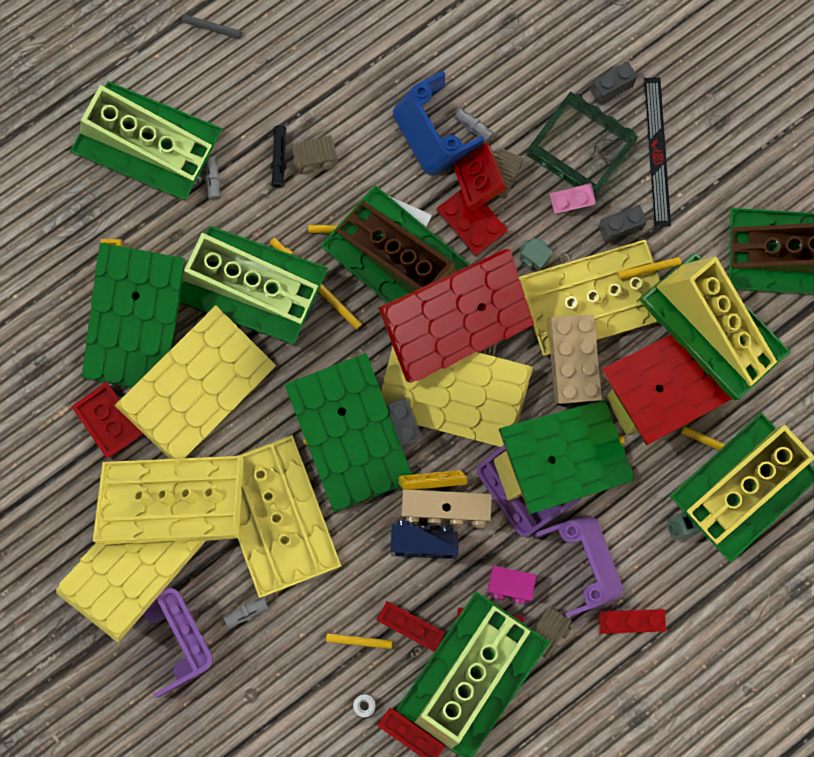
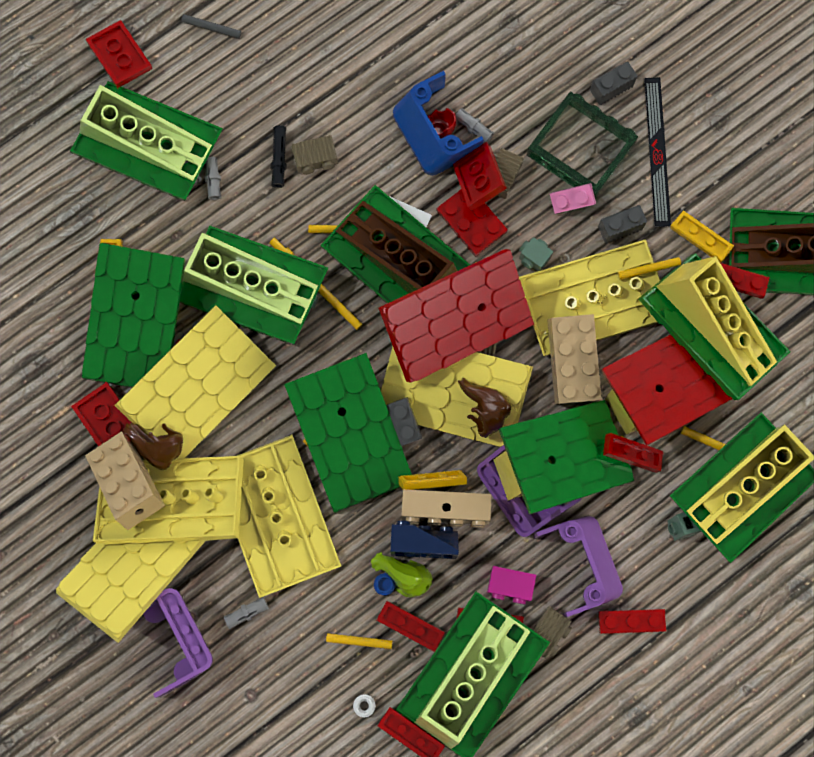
(119, 54): none -> red plate
(124, 481): none -> tan brick
(158, 450): none -> reddish brown piece
(384, 584): none -> blue plate
(410, 577): none -> lime piece
(443, 122): none -> red hair
(492, 407): none -> reddish brown piece
(633, 452): none -> red plate
(701, 236): none -> yellow tile
(746, 281): none -> red plate

